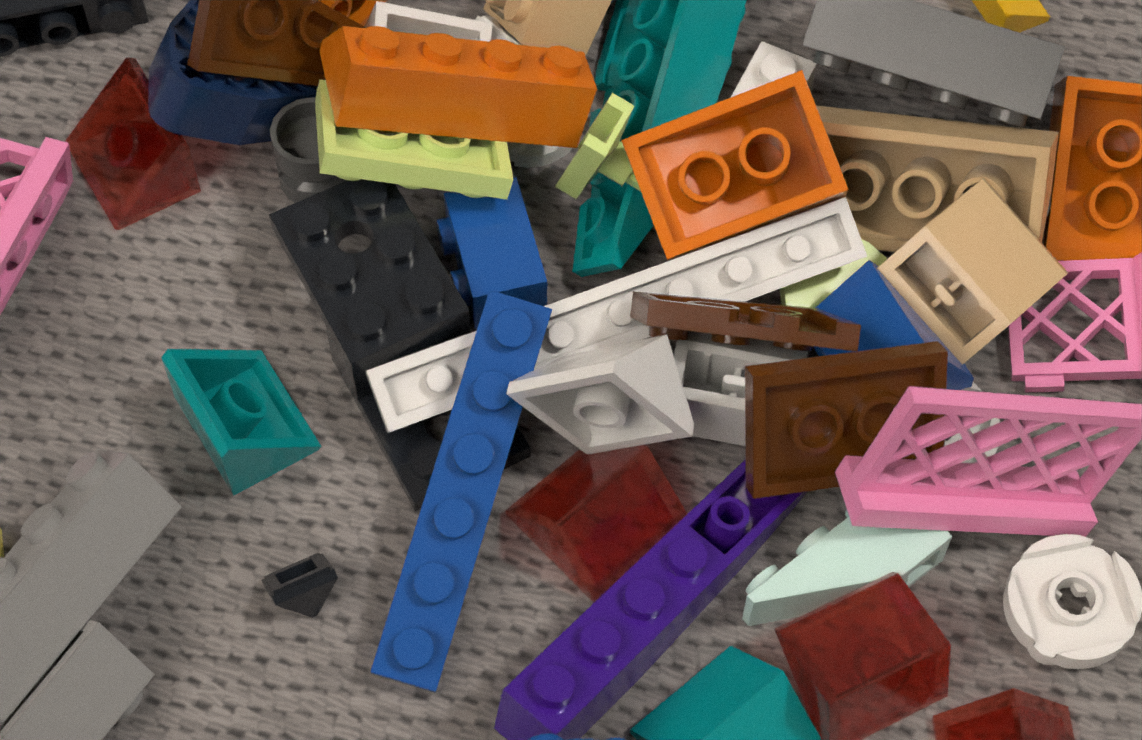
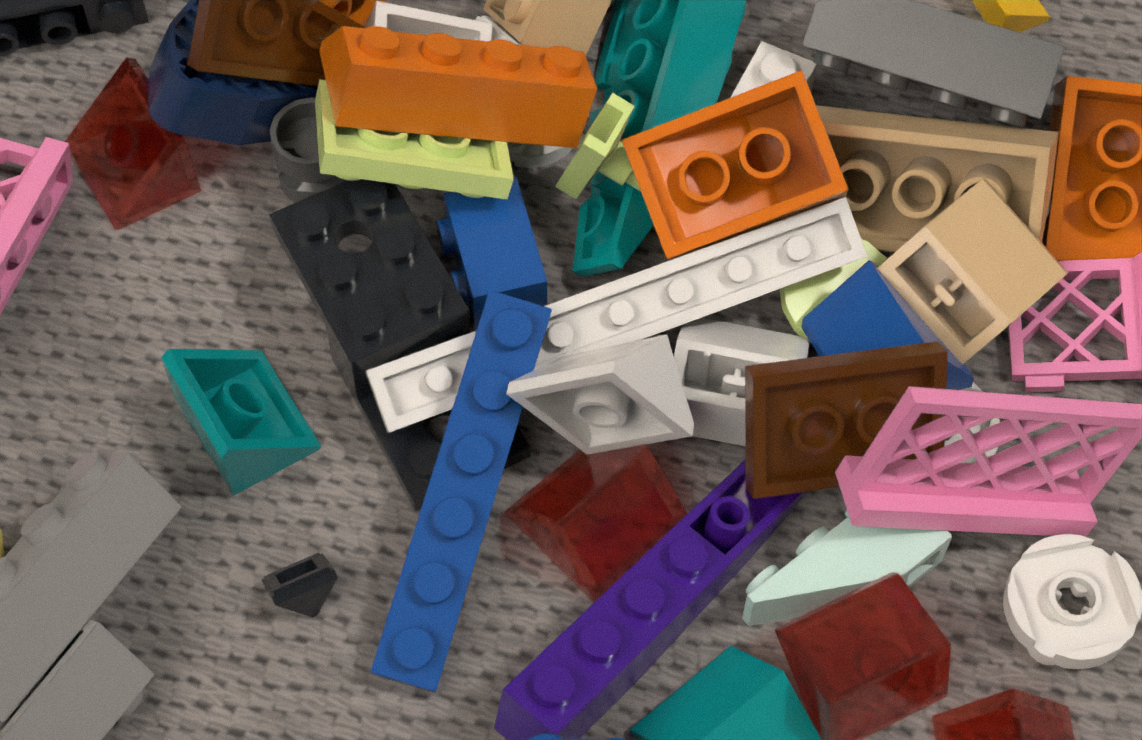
(741, 321): reddish brown wing -> none

